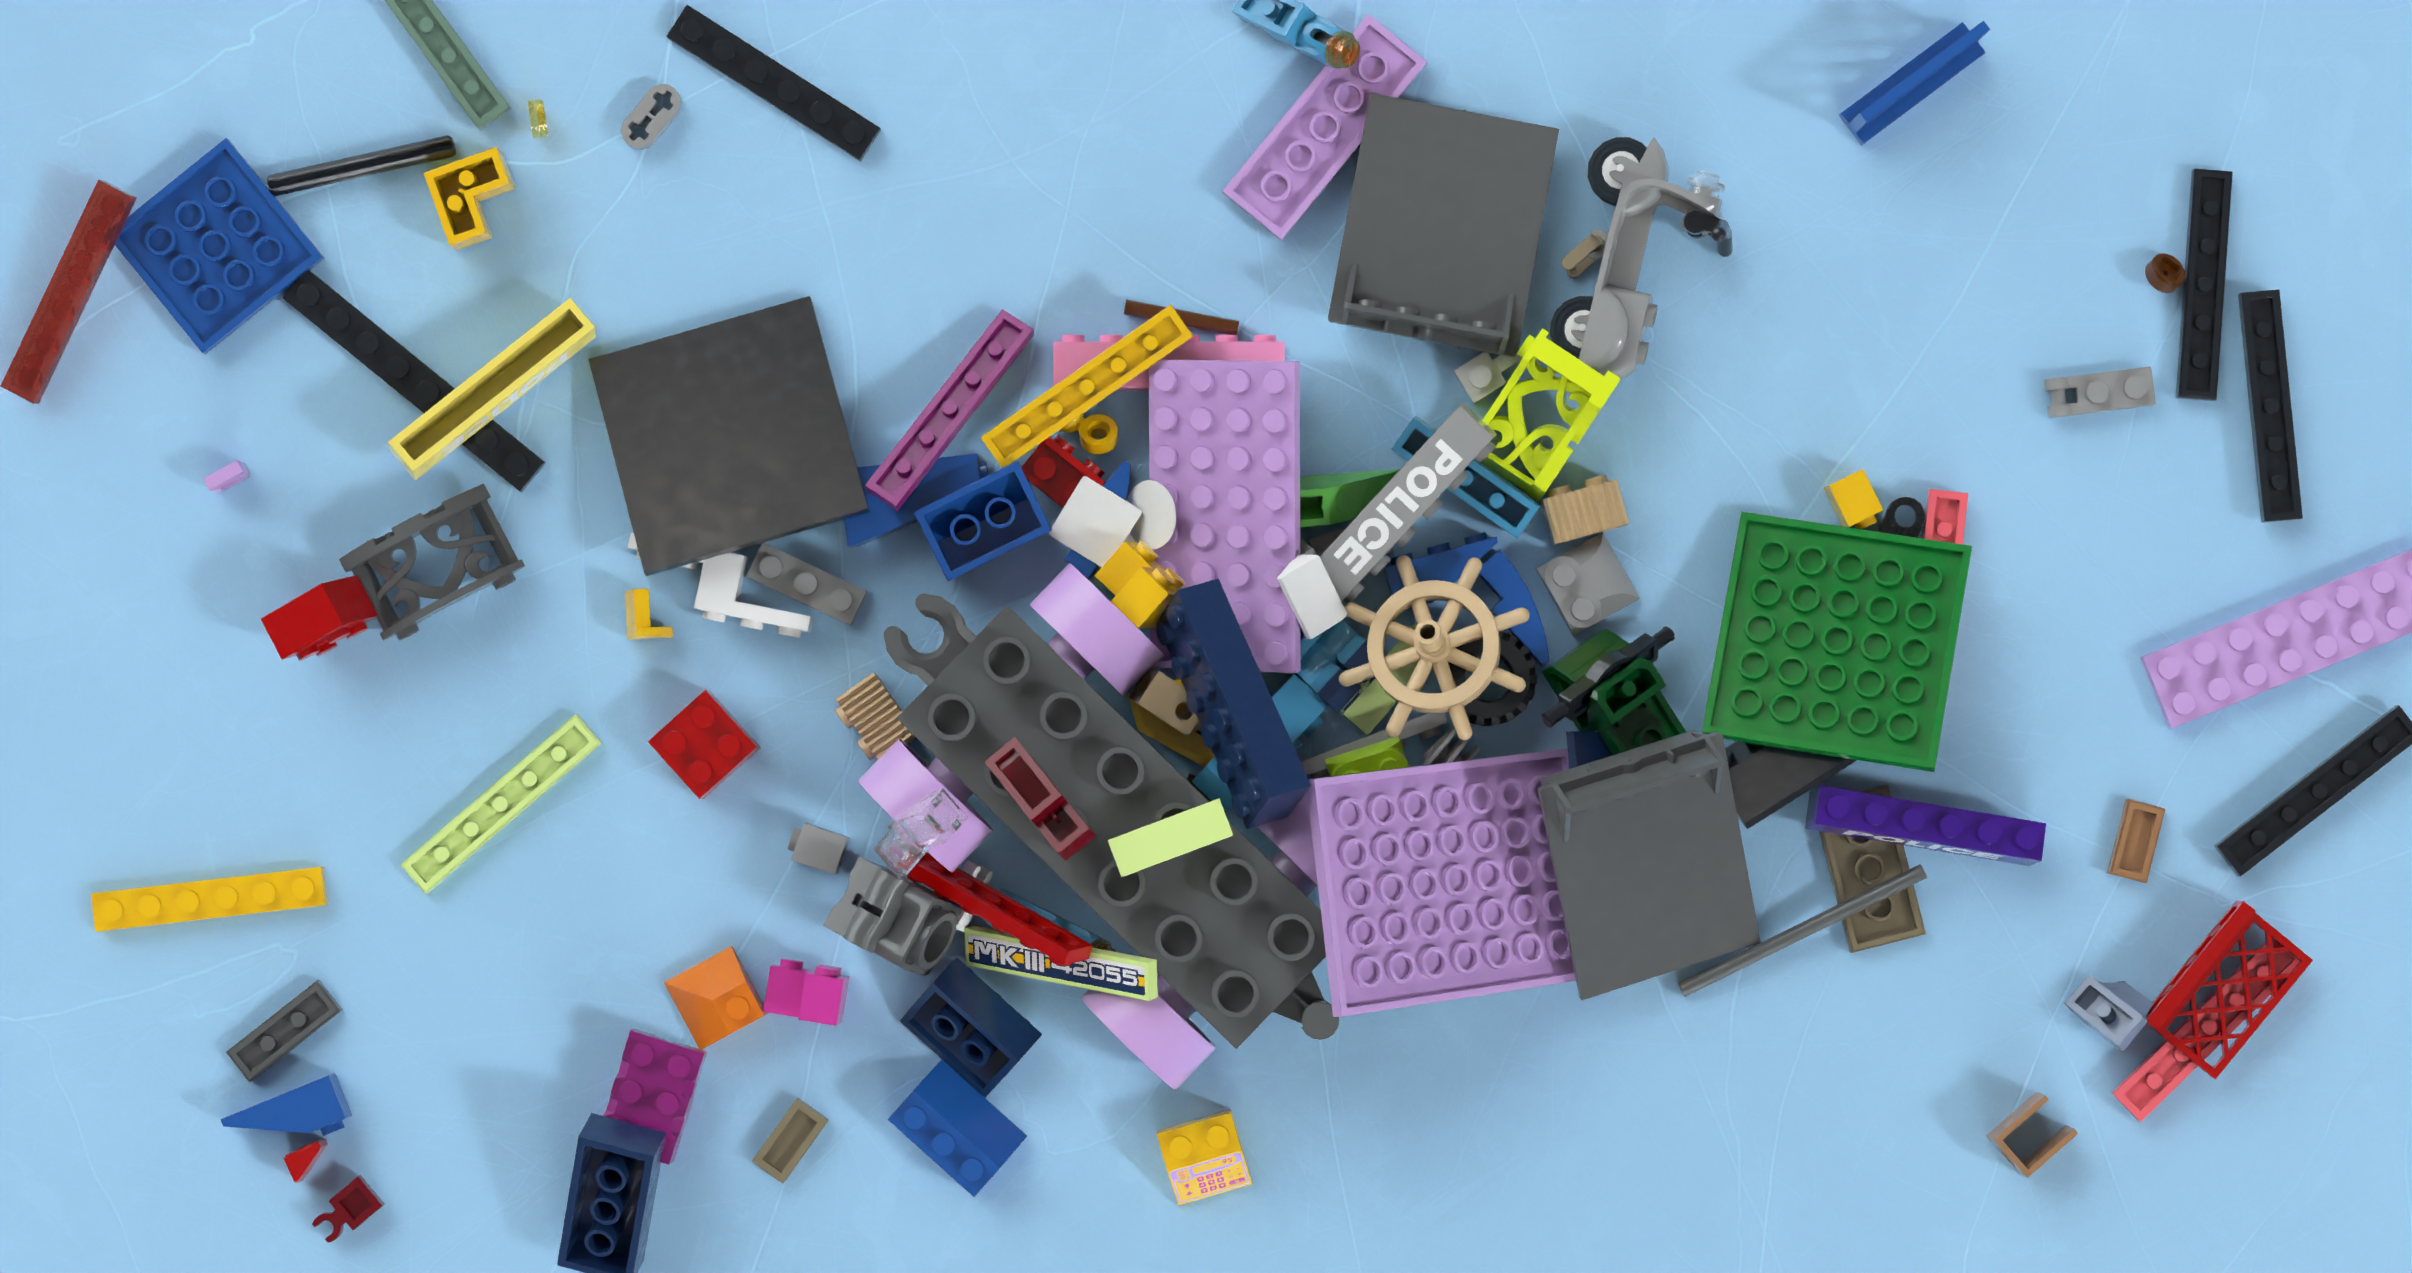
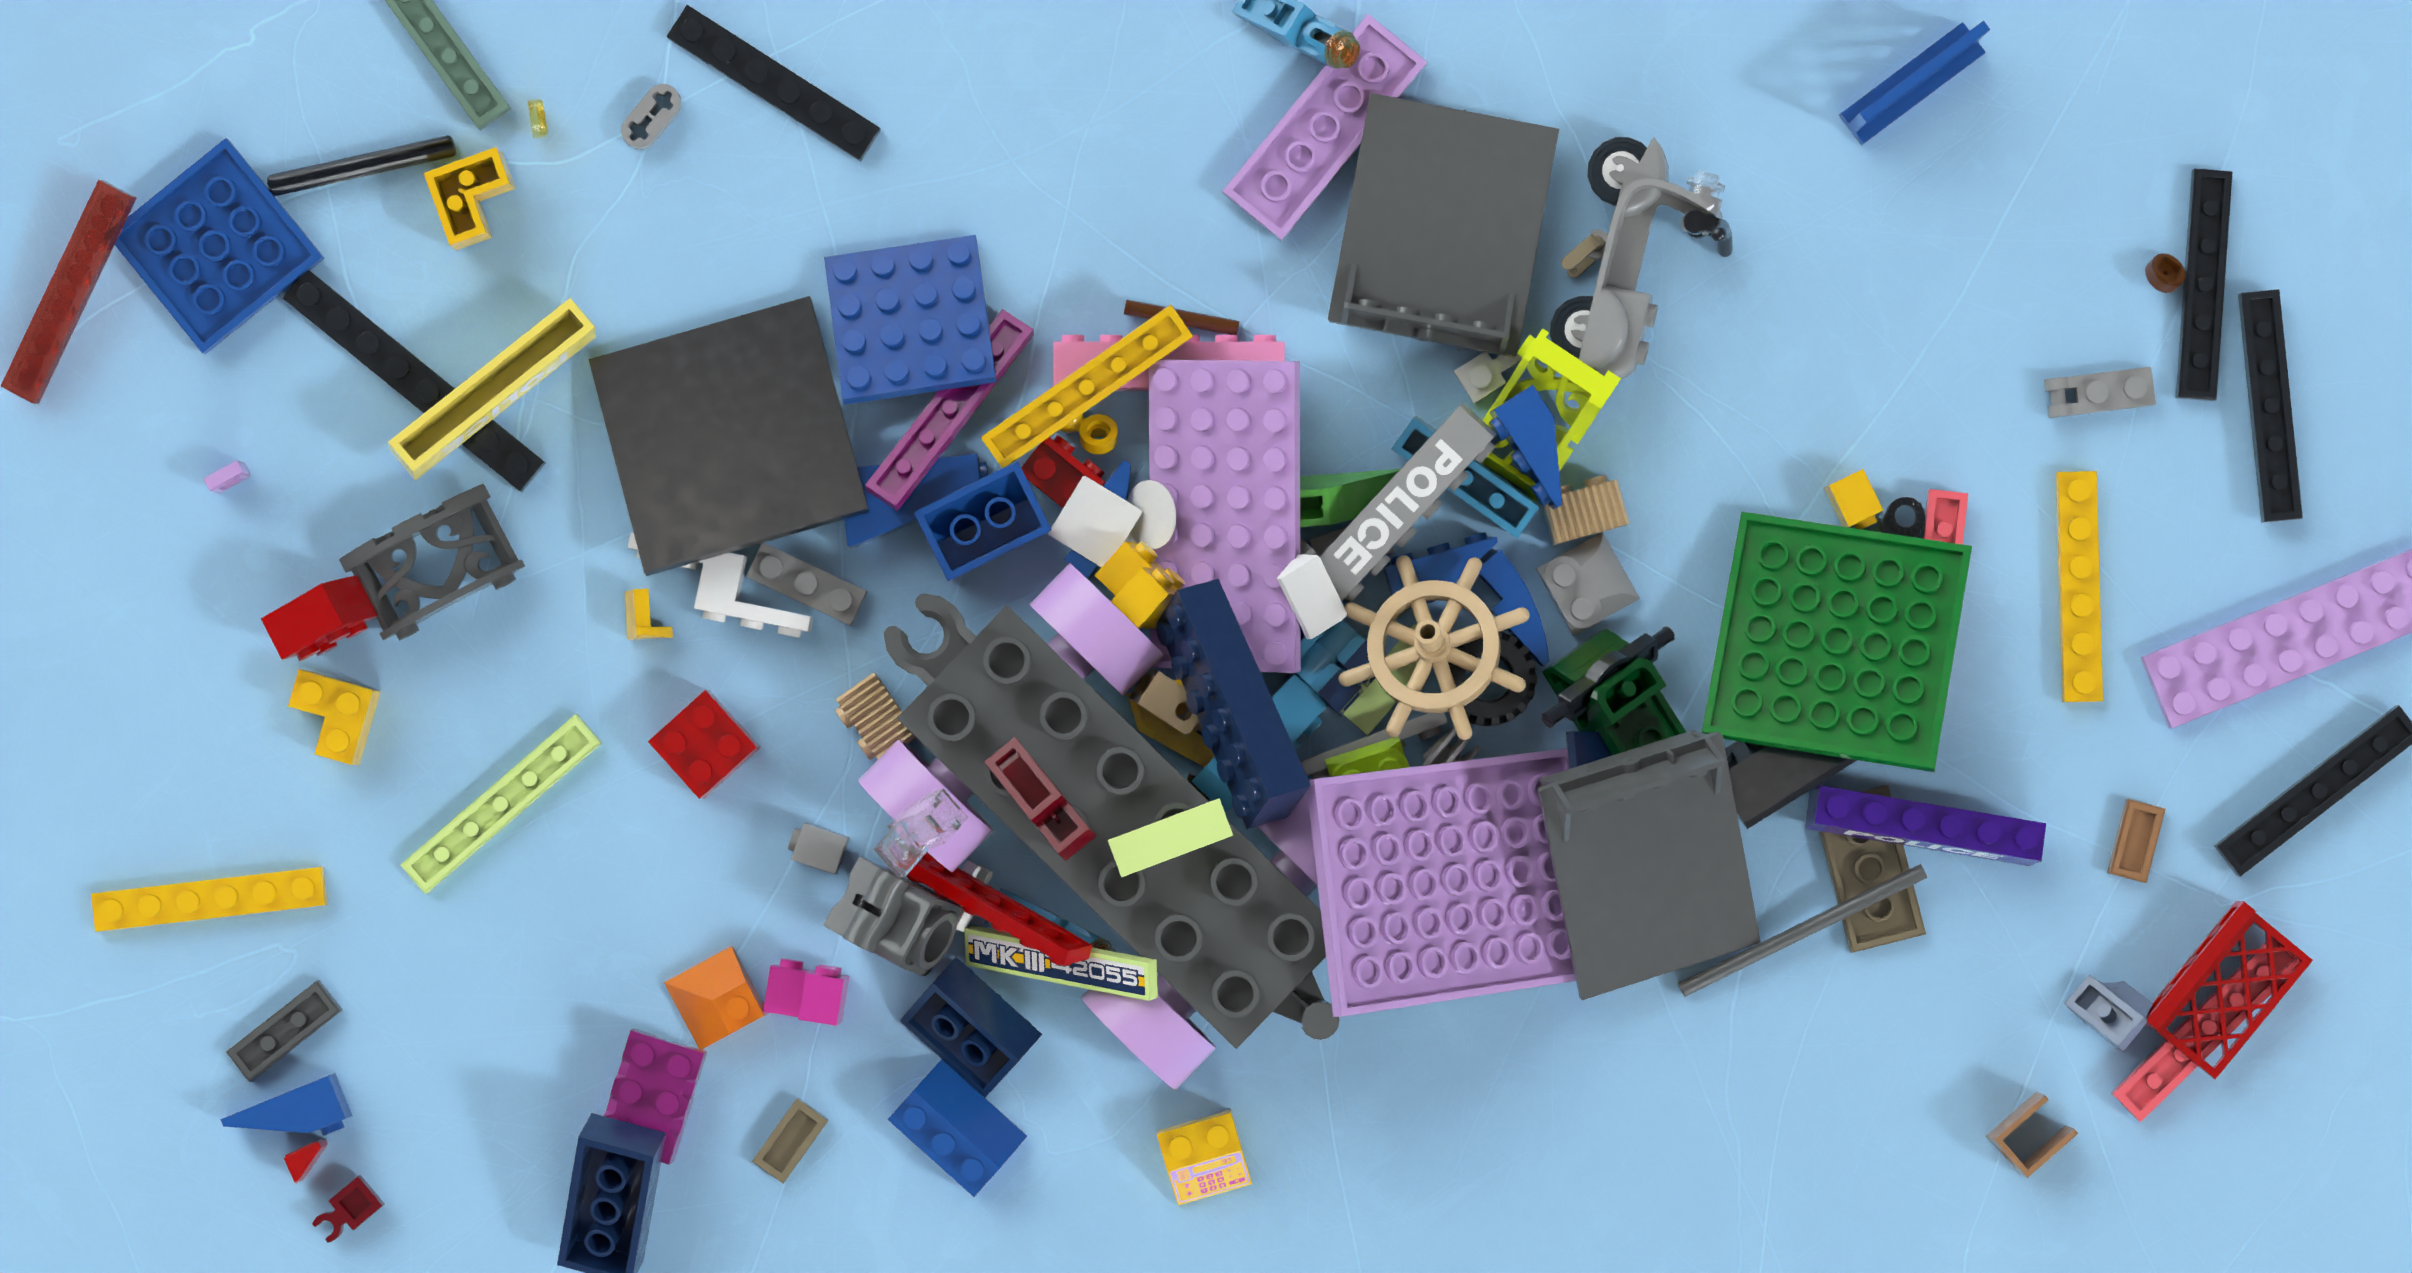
(346, 710): none -> yellow brick
(909, 319): none -> blue plate
(1532, 435): none -> blue slope
(2079, 586): none -> yellow plate

